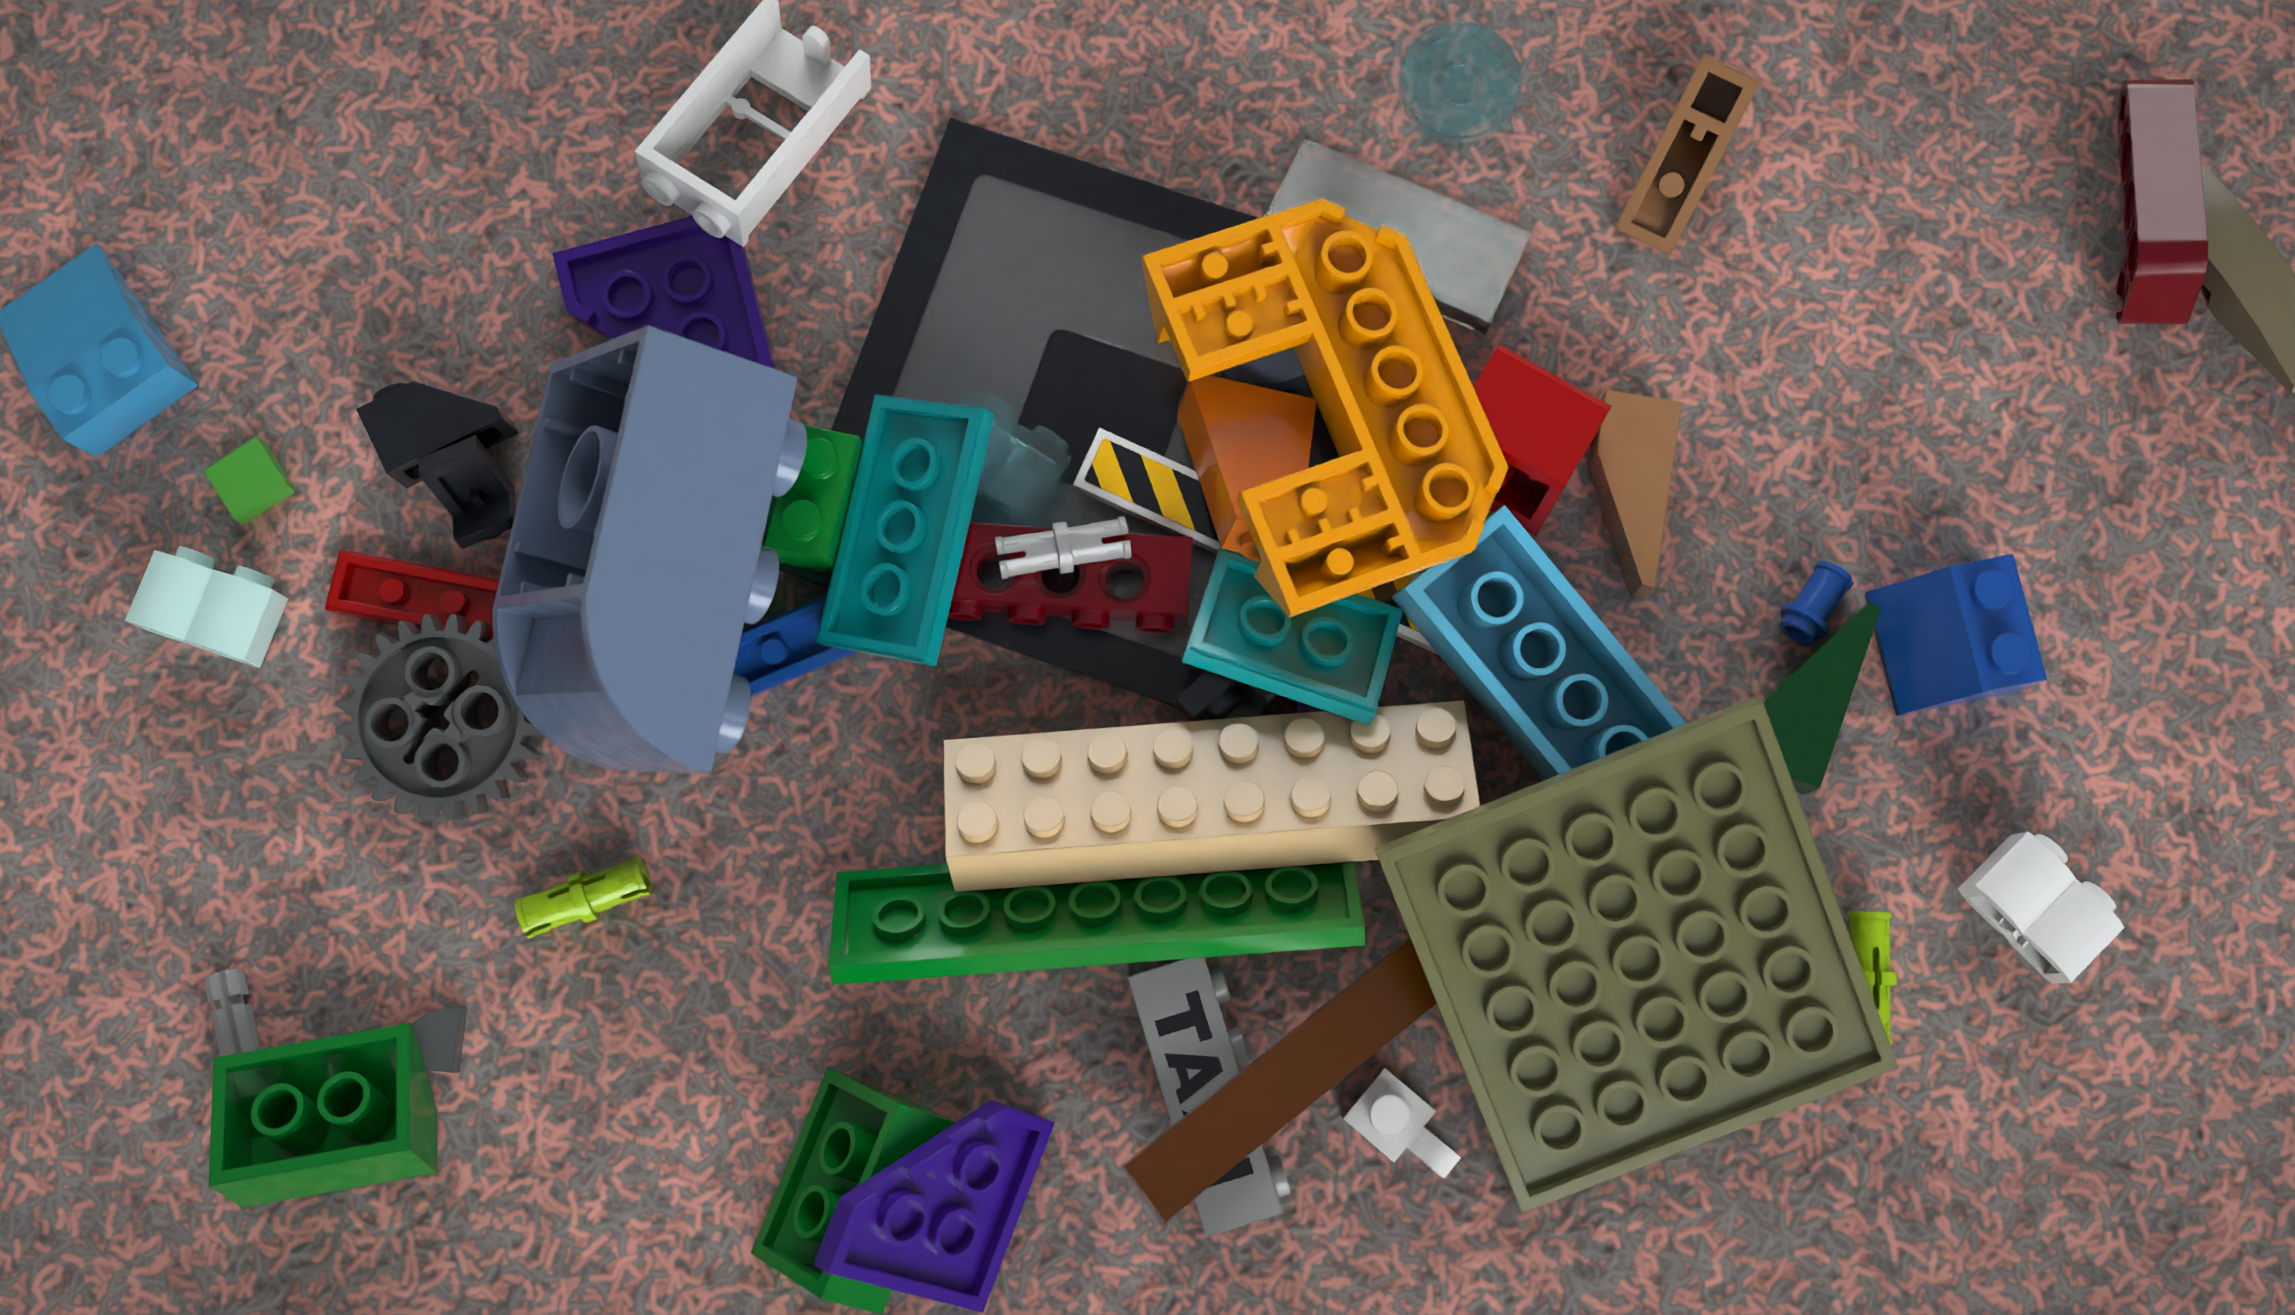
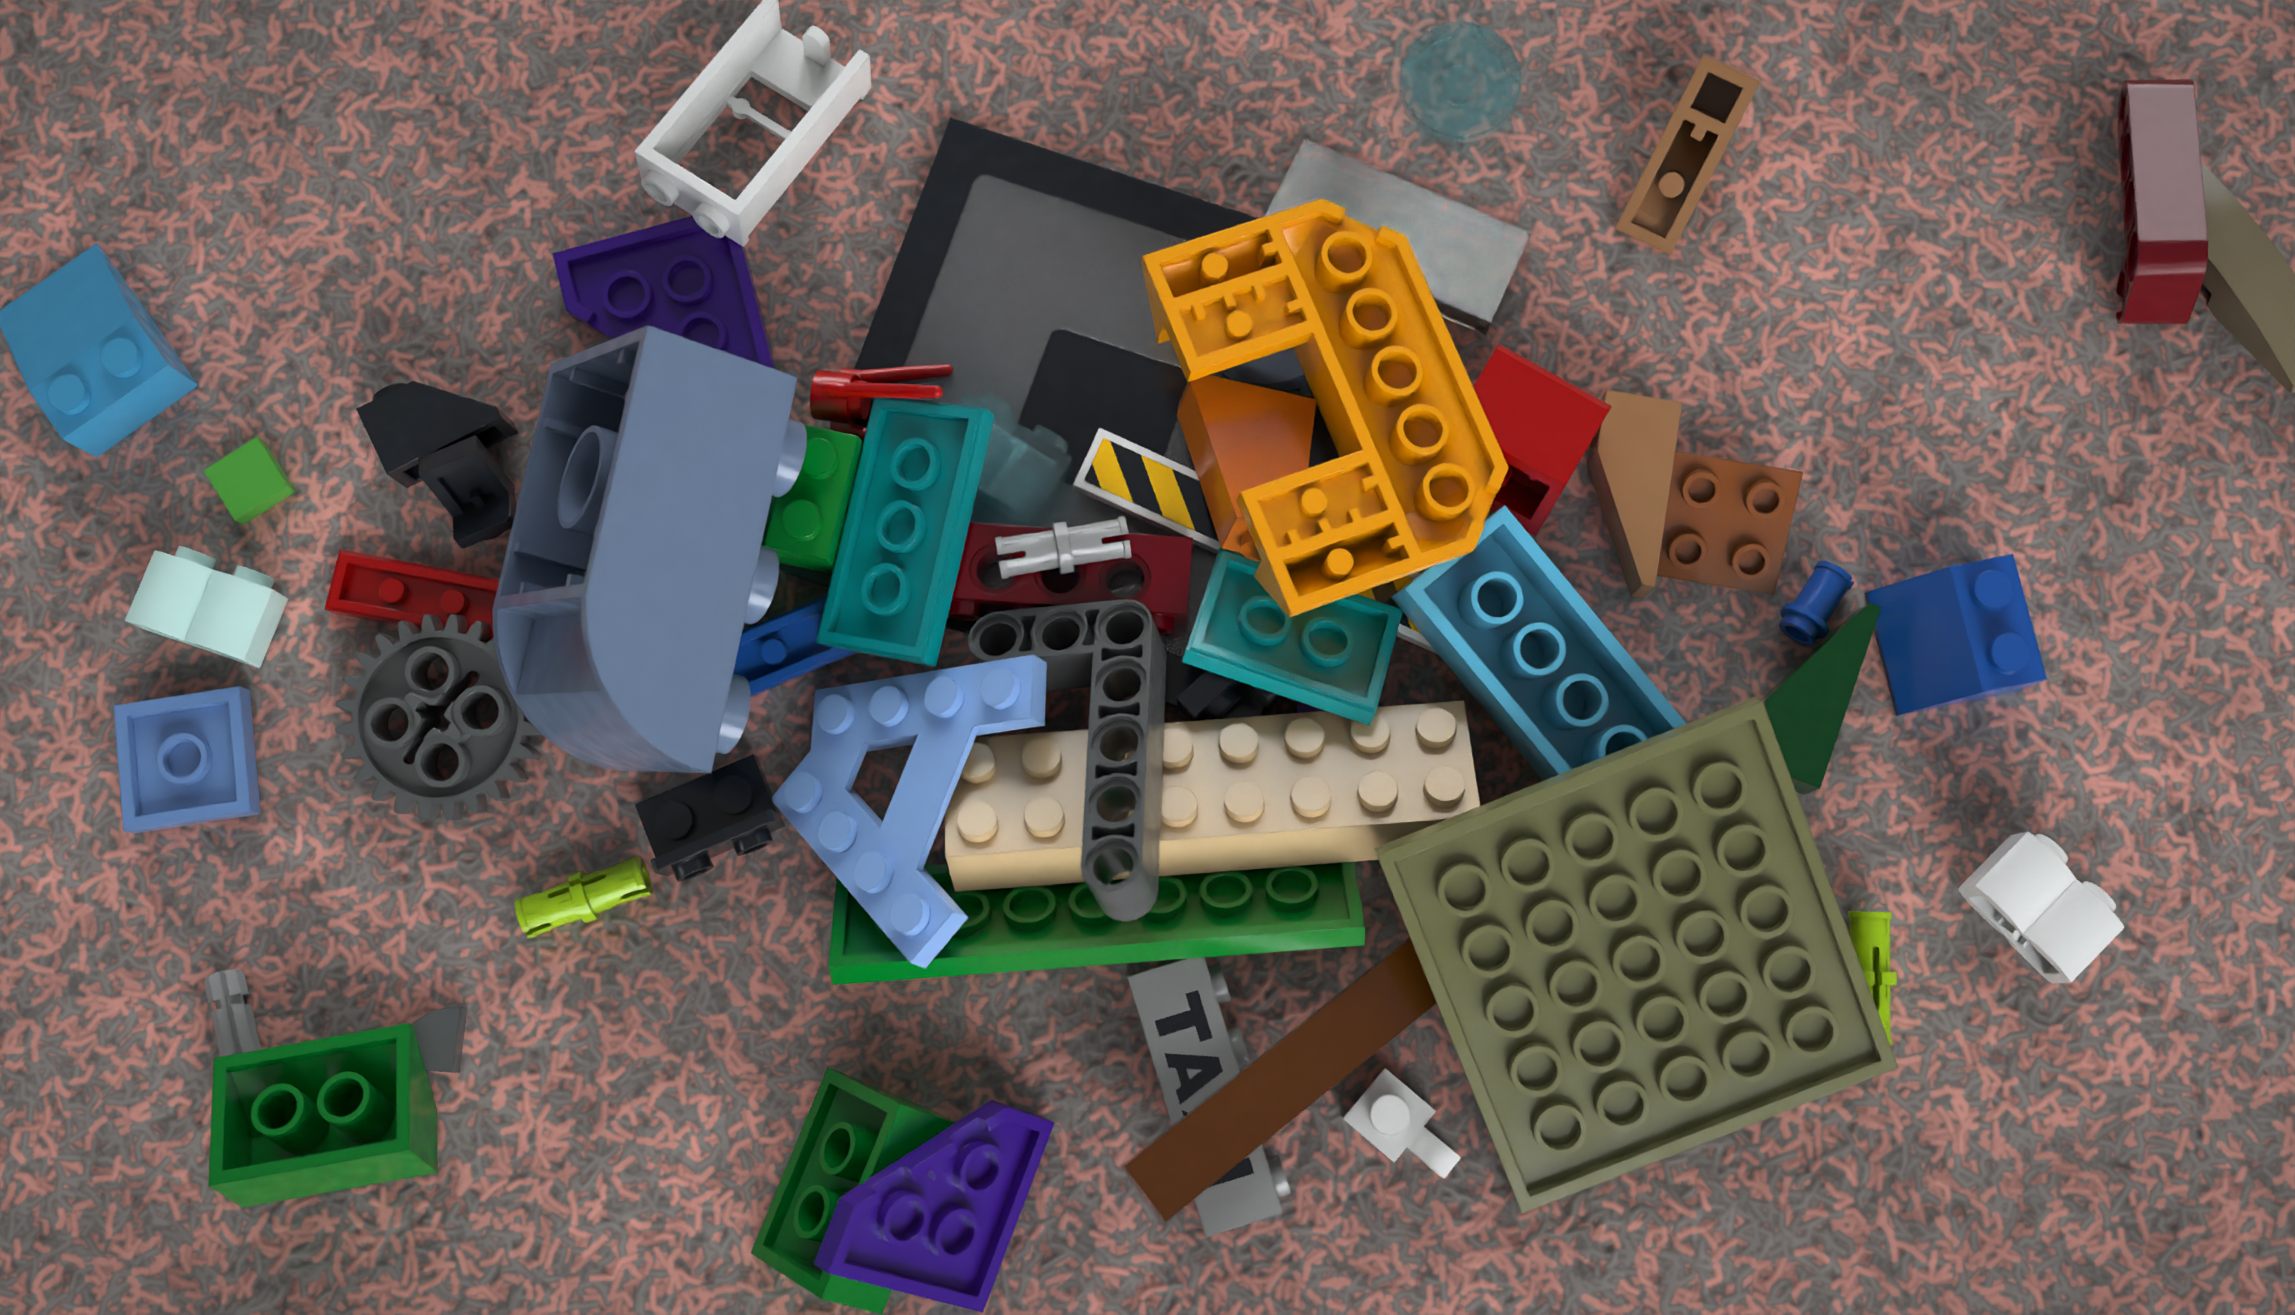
(186, 759): none -> medium blue plate
(709, 818): none -> black bracket
(848, 393): none -> red plant
(886, 858): none -> light blue plate
(1115, 728): none -> dark grey beam
(1727, 522): none -> dark orange hinge

